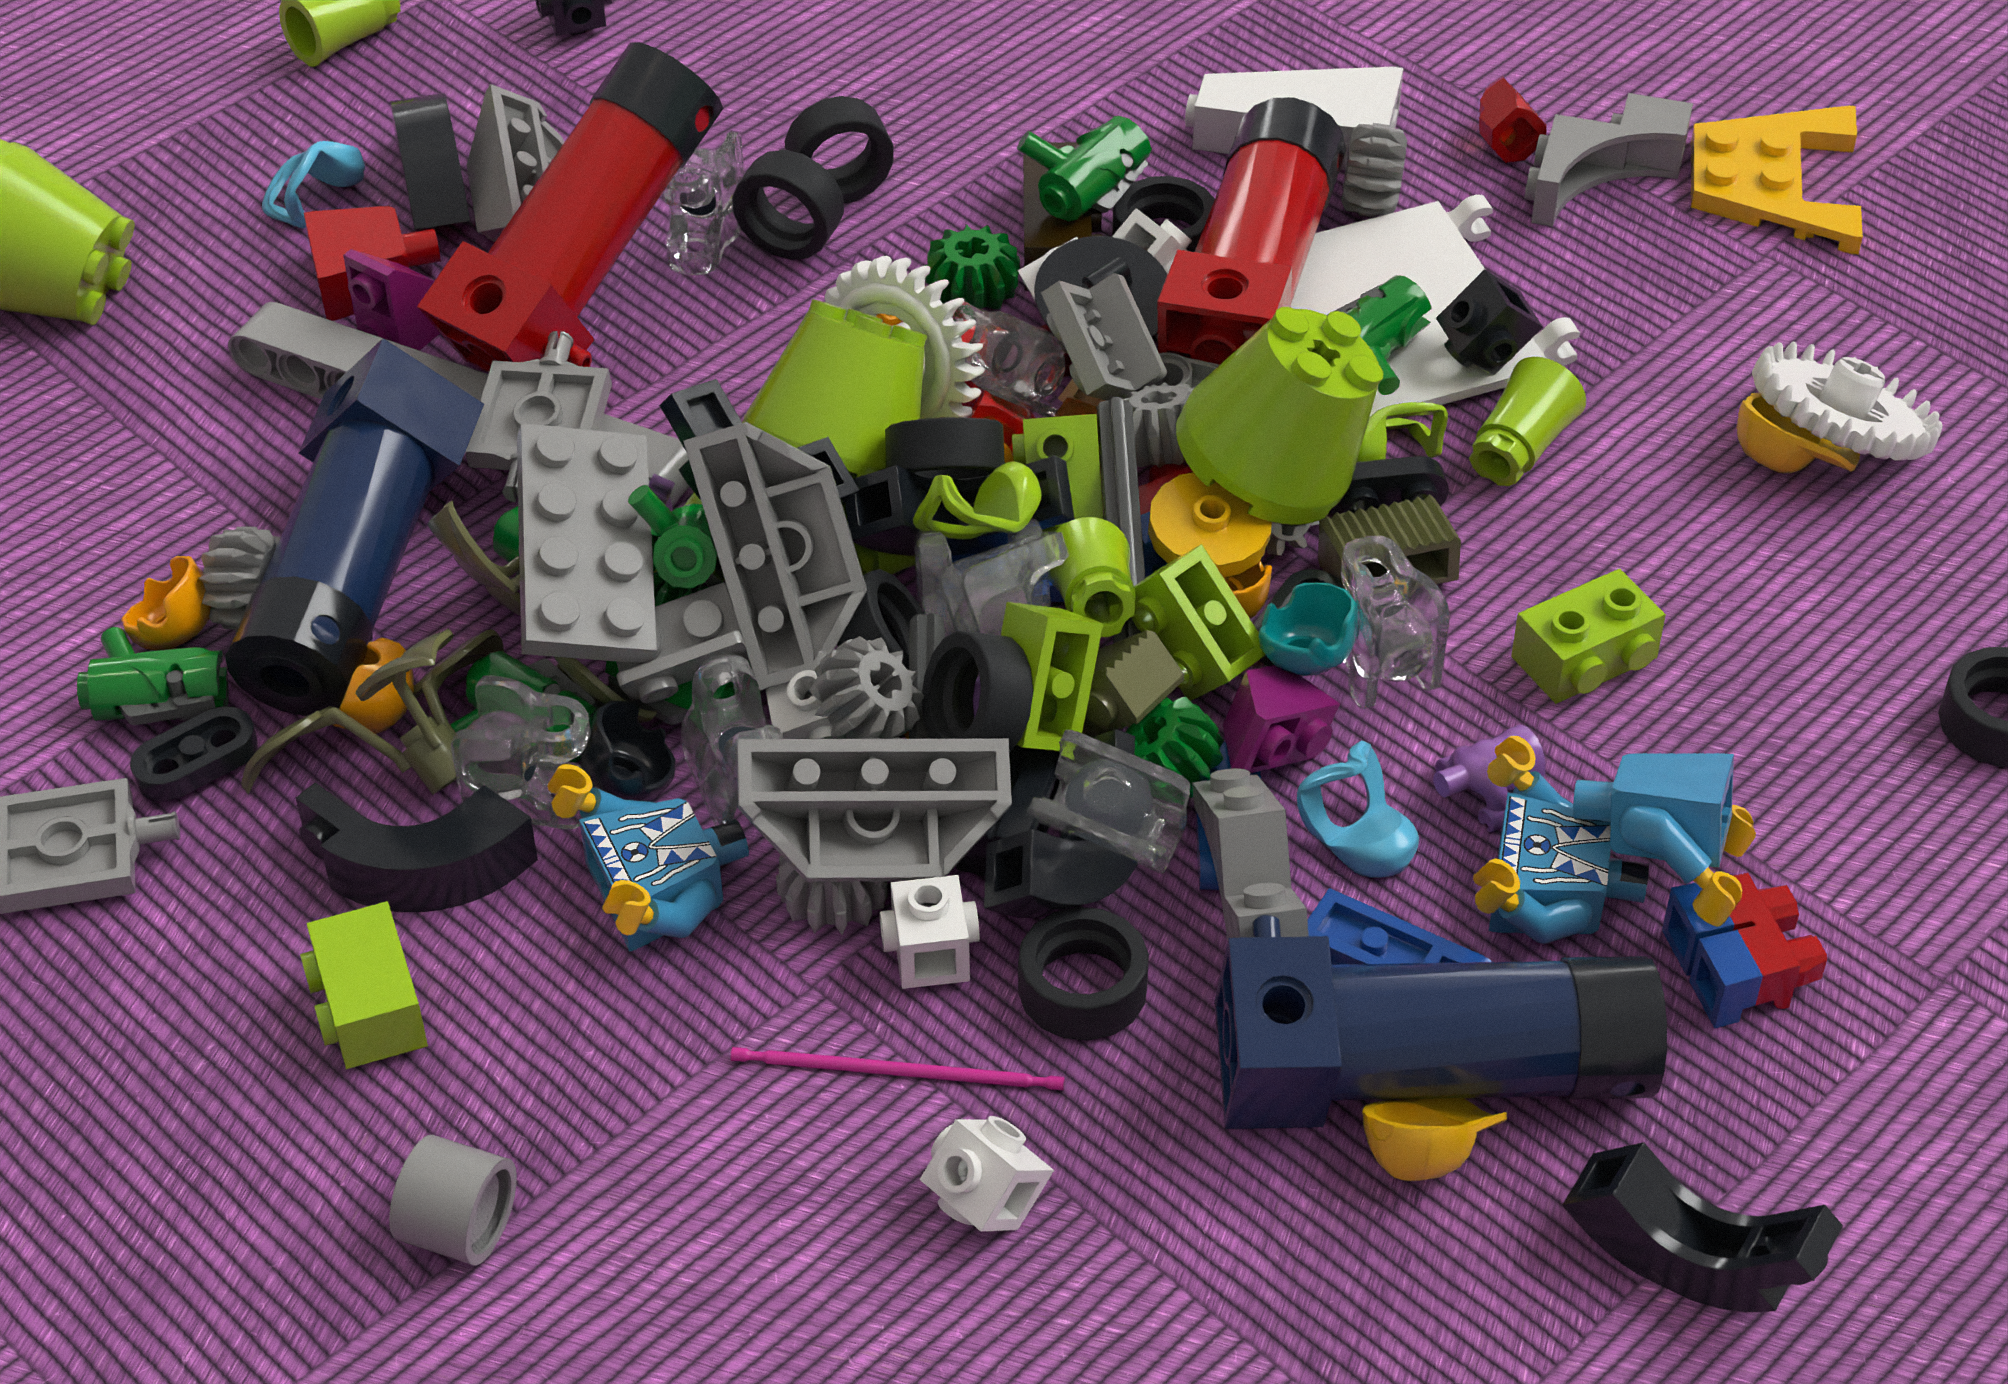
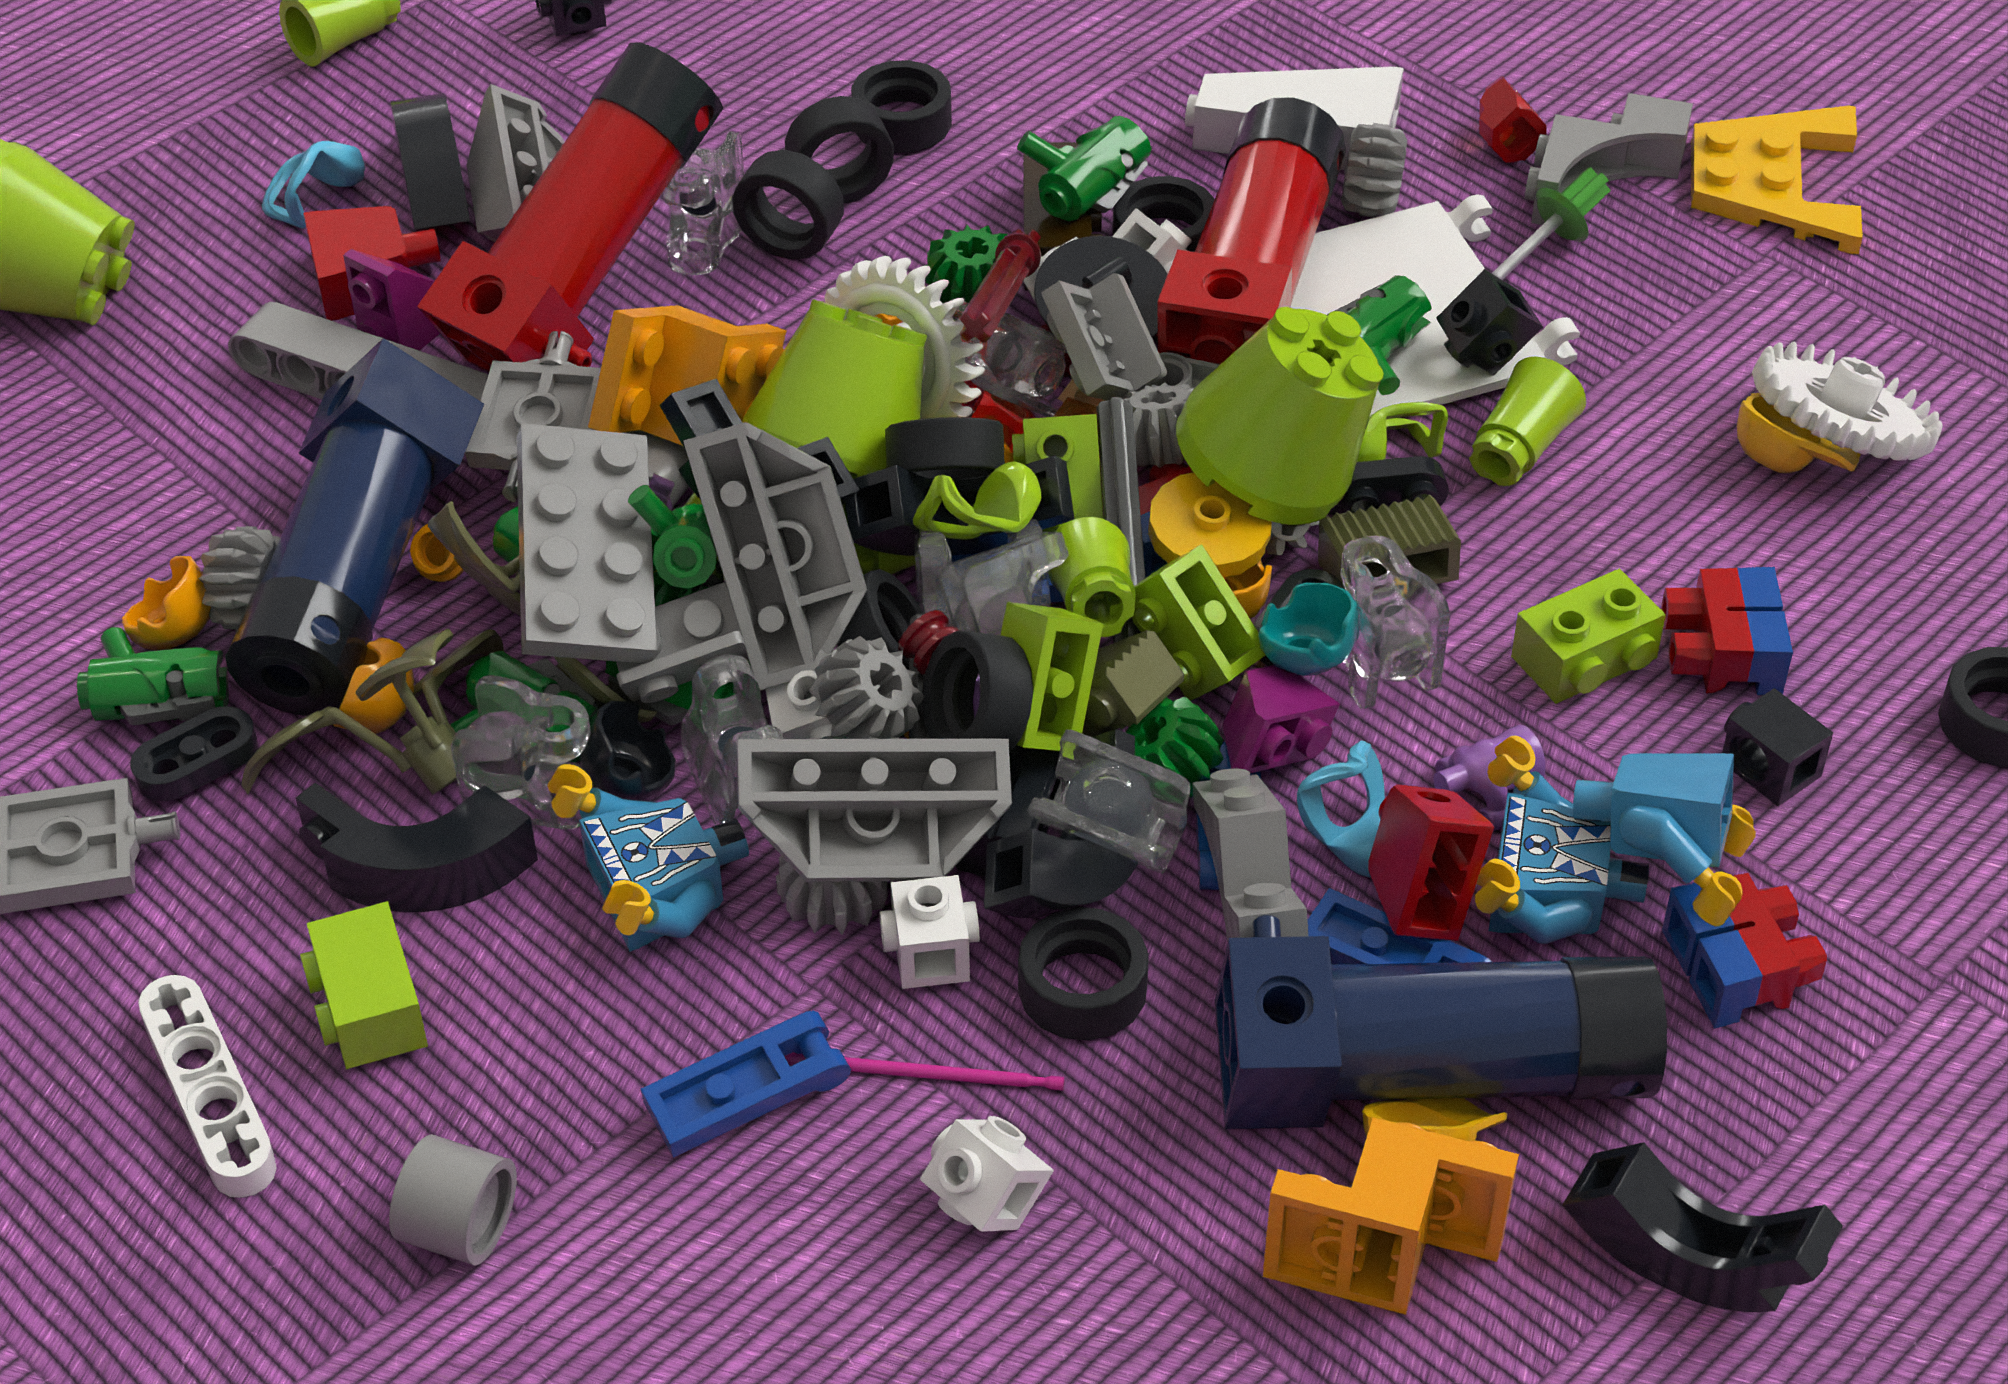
(210, 1082): none -> white beam
(432, 558): none -> light orange plate
(673, 349): none -> light orange bracket
(744, 1082): none -> blue plate
(913, 83): none -> black tyre
(923, 638): none -> dark red bush
(1016, 259): none -> dark red axle
(1404, 1195): none -> light orange bracket
(1427, 860): none -> red torso
(1562, 215): none -> bright green piece
(1736, 629): none -> red hips
(1776, 746): none -> black brick

